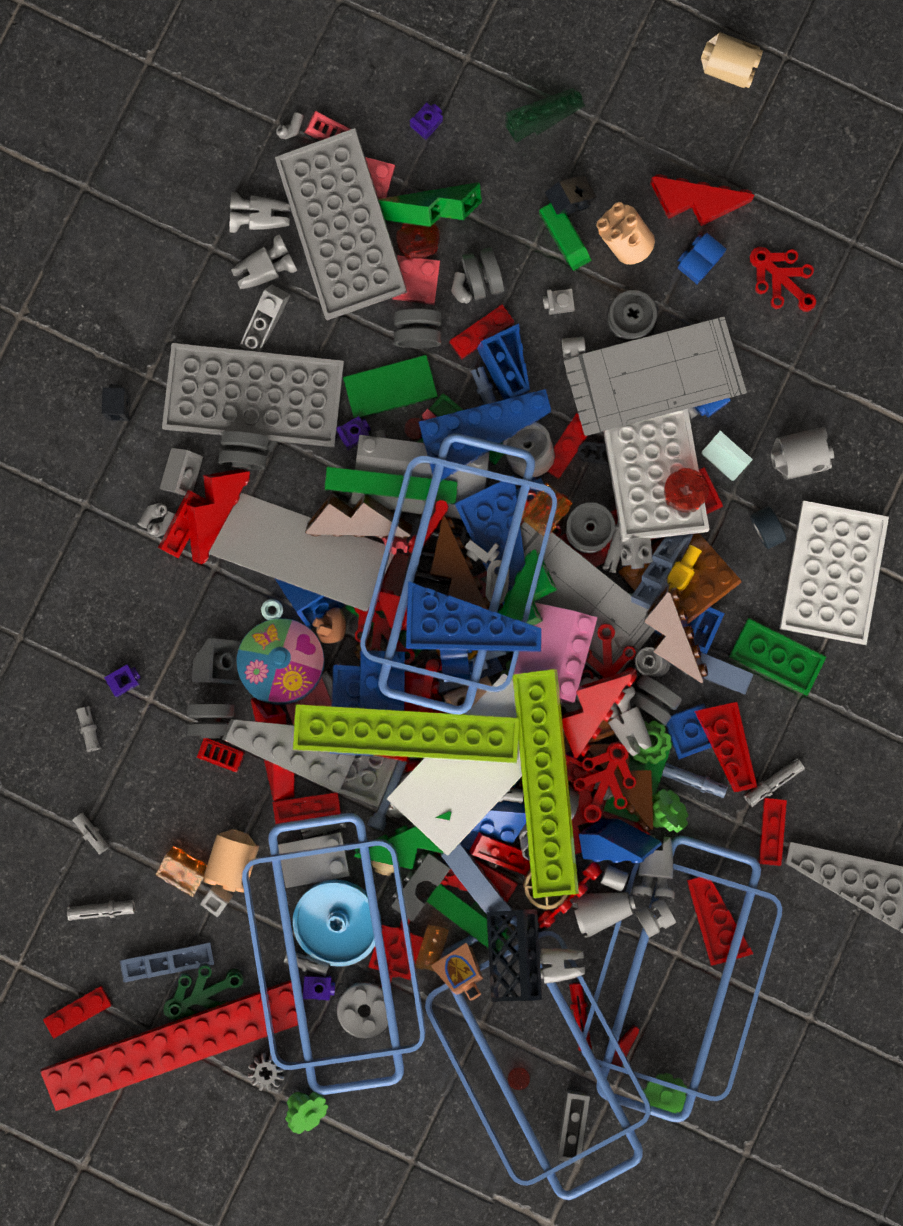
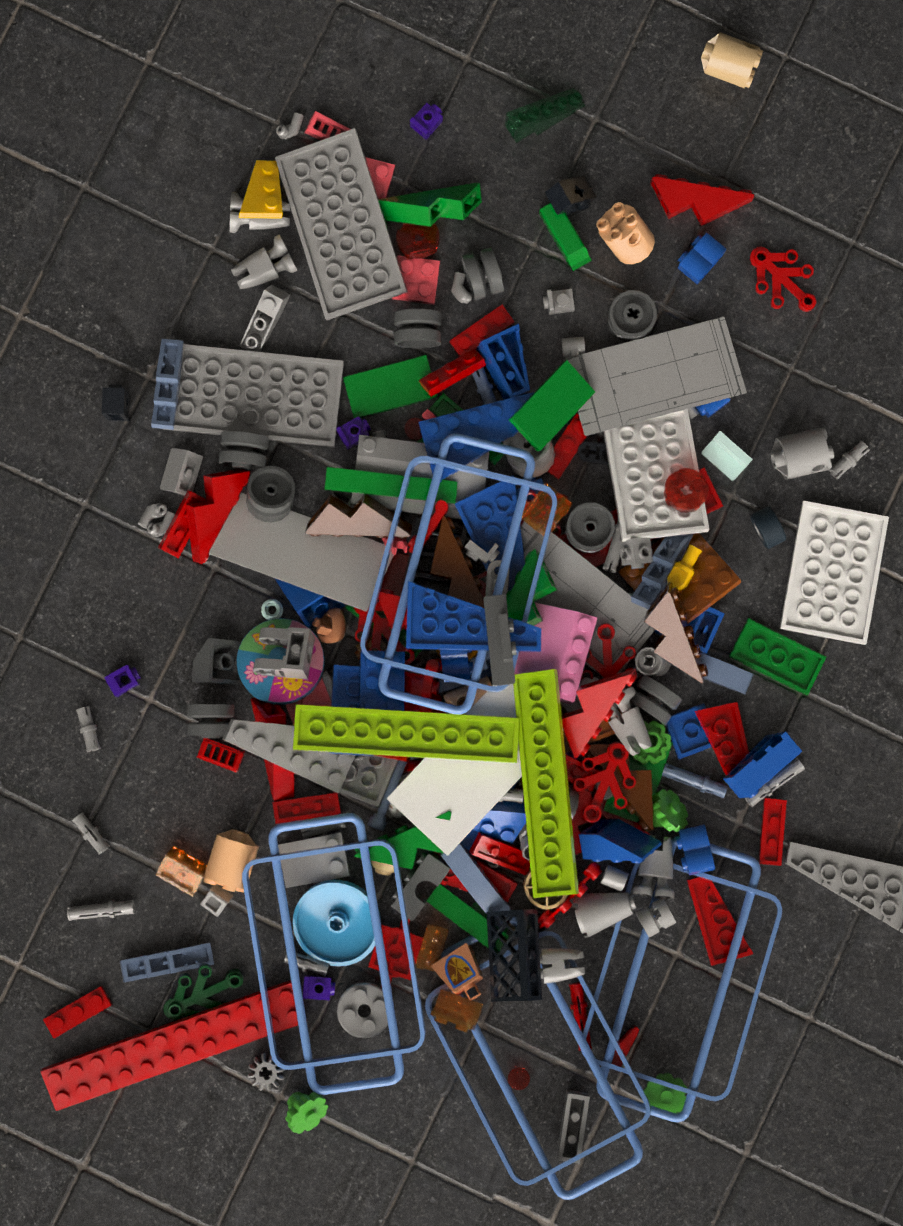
(167, 384): none -> sand blue slope
(263, 192): none -> yellow wing
(270, 493): none -> dark grey wheel
(298, 653): none -> light grey brick
(452, 372): none -> red plate
(456, 1010): none -> clear orange bracket
(499, 640): none -> dark grey bracket
(552, 405): none -> green tile
(696, 850): none -> blue brick
(762, 764): none -> blue wedge
(849, 459): none -> light grey pin

